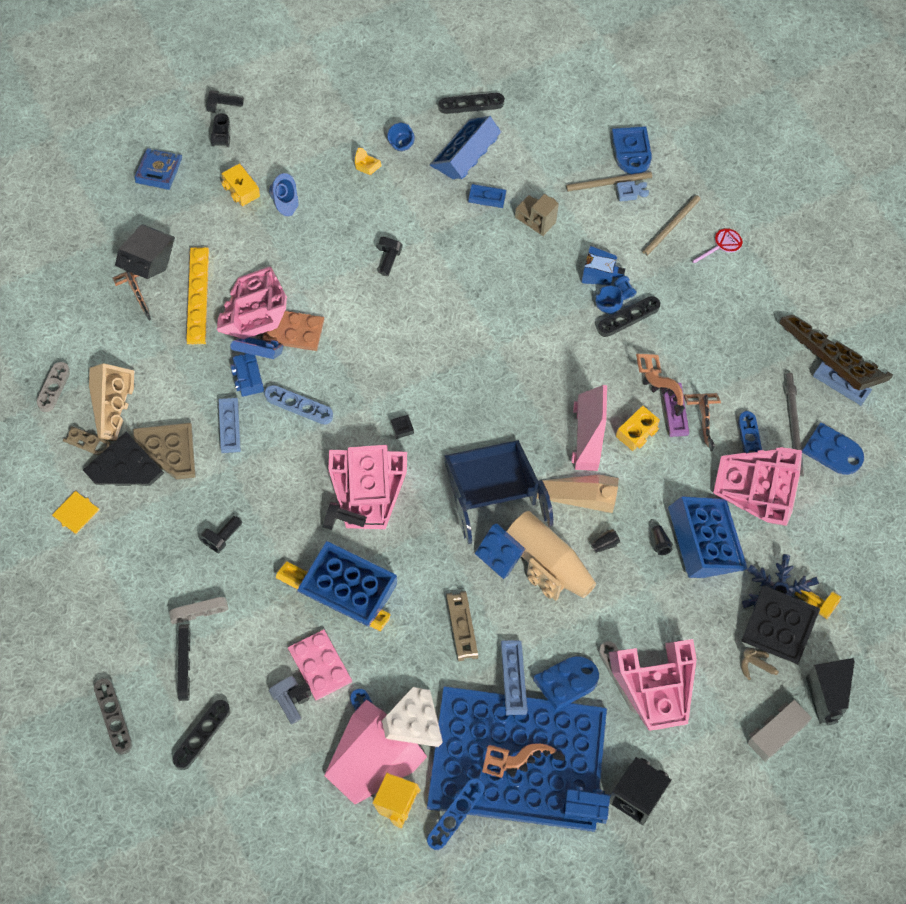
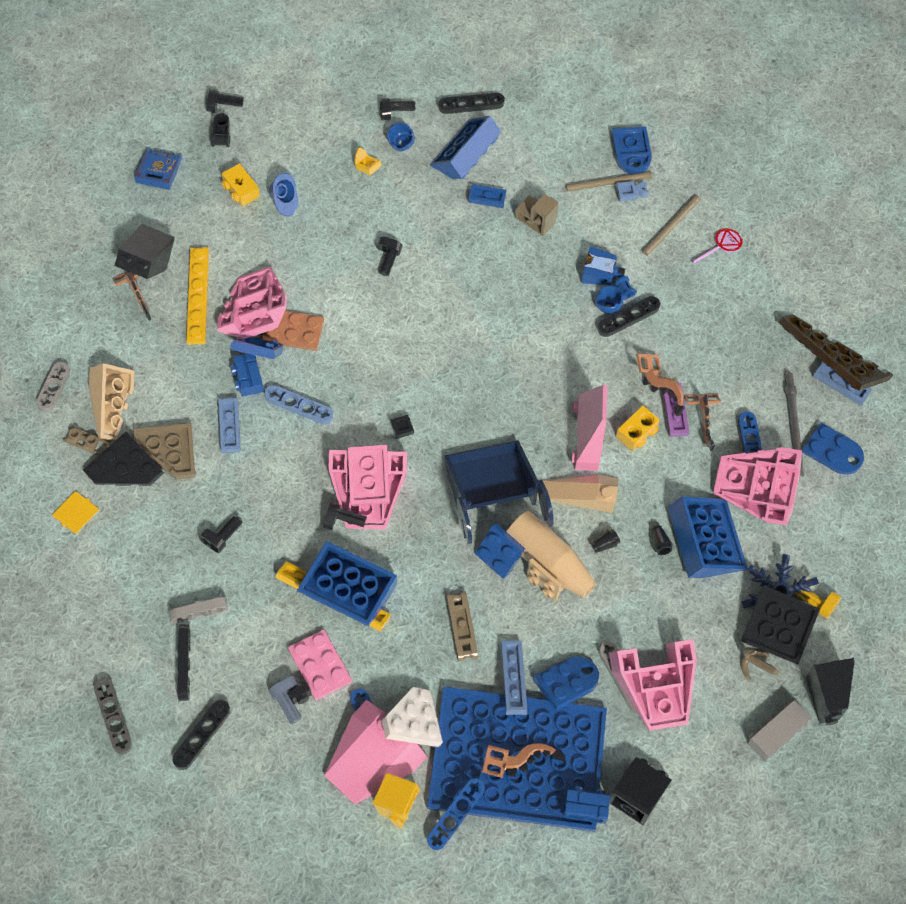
(387, 106): none -> black piece

